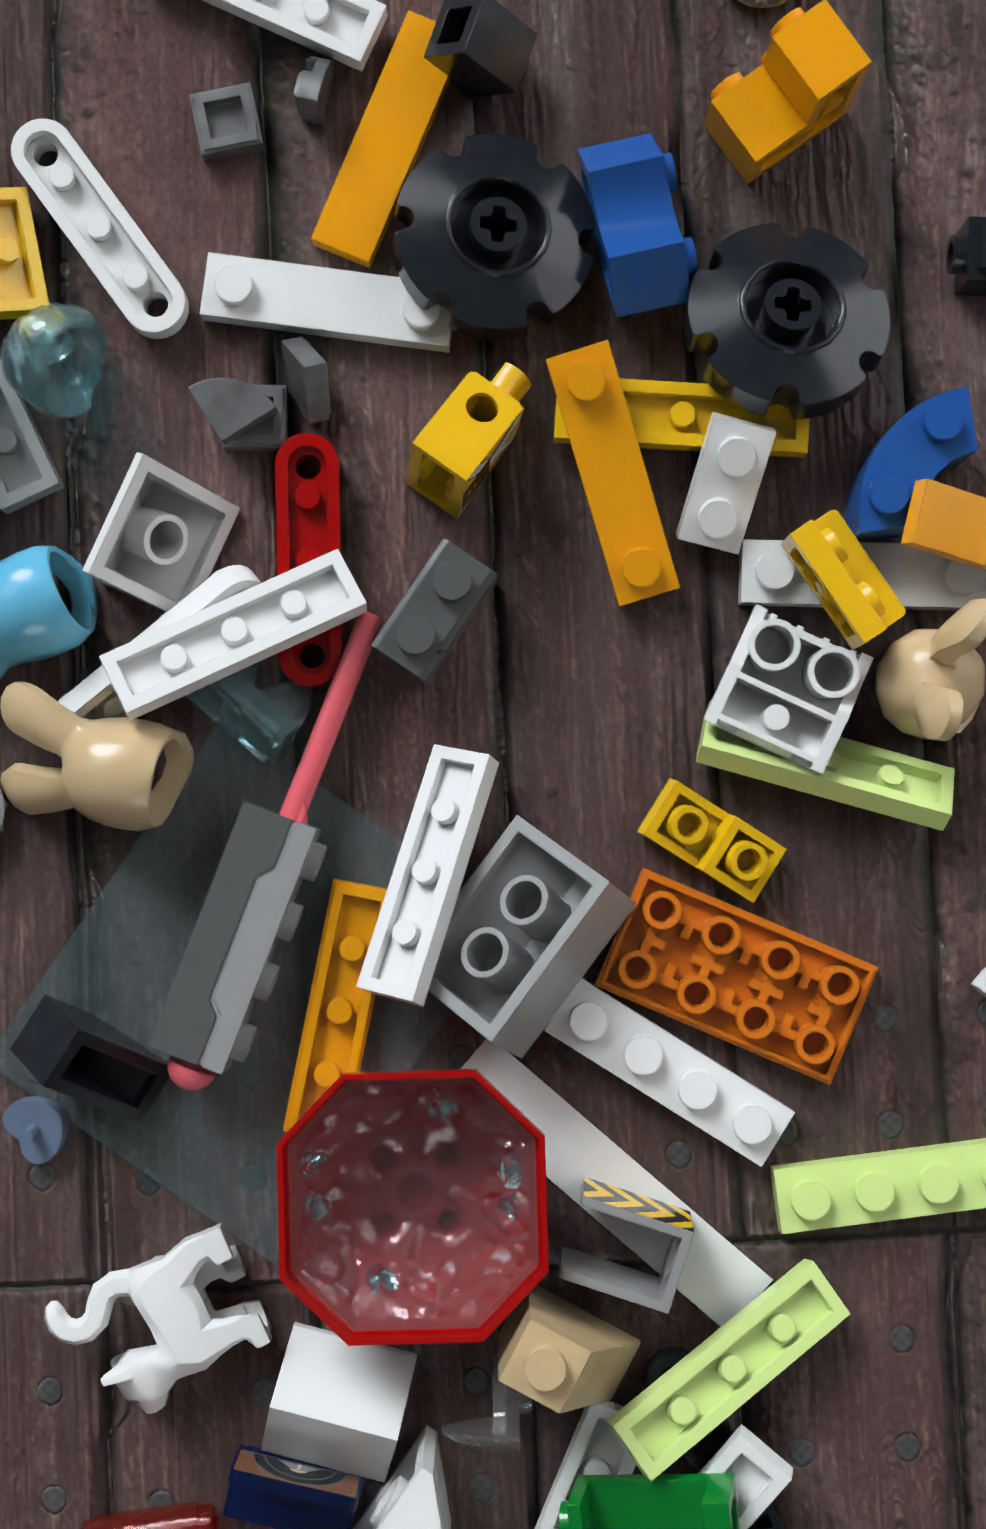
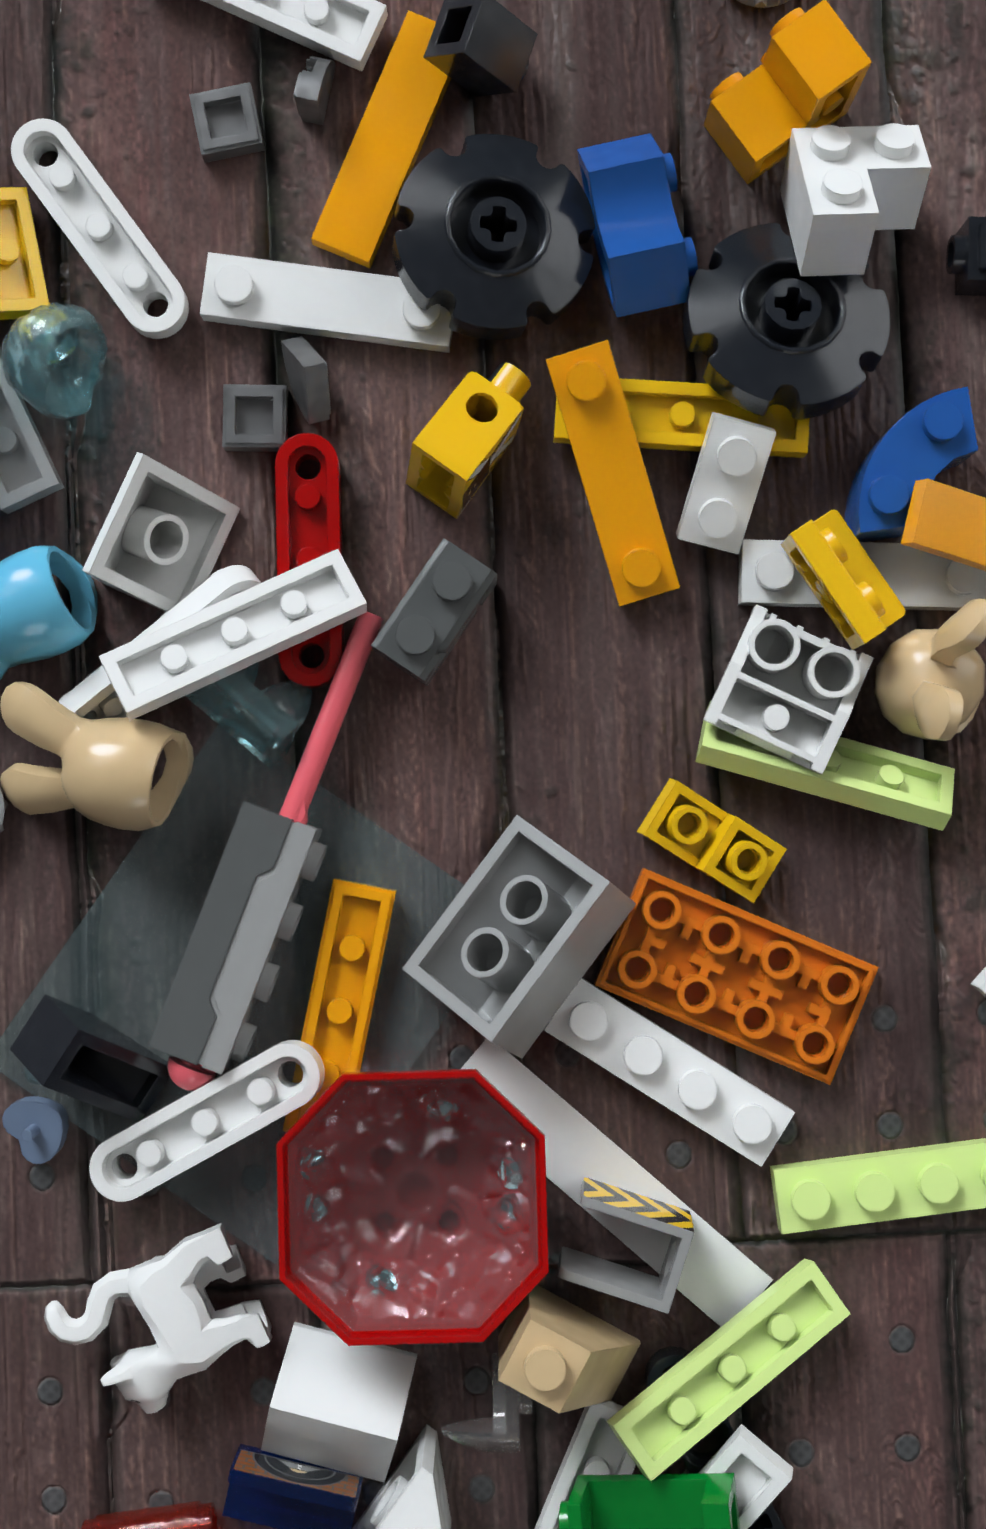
(206, 1121): none -> white plate
(232, 406): flat silver tile -> none
(428, 875): white plate -> none
(845, 187): none -> white brick

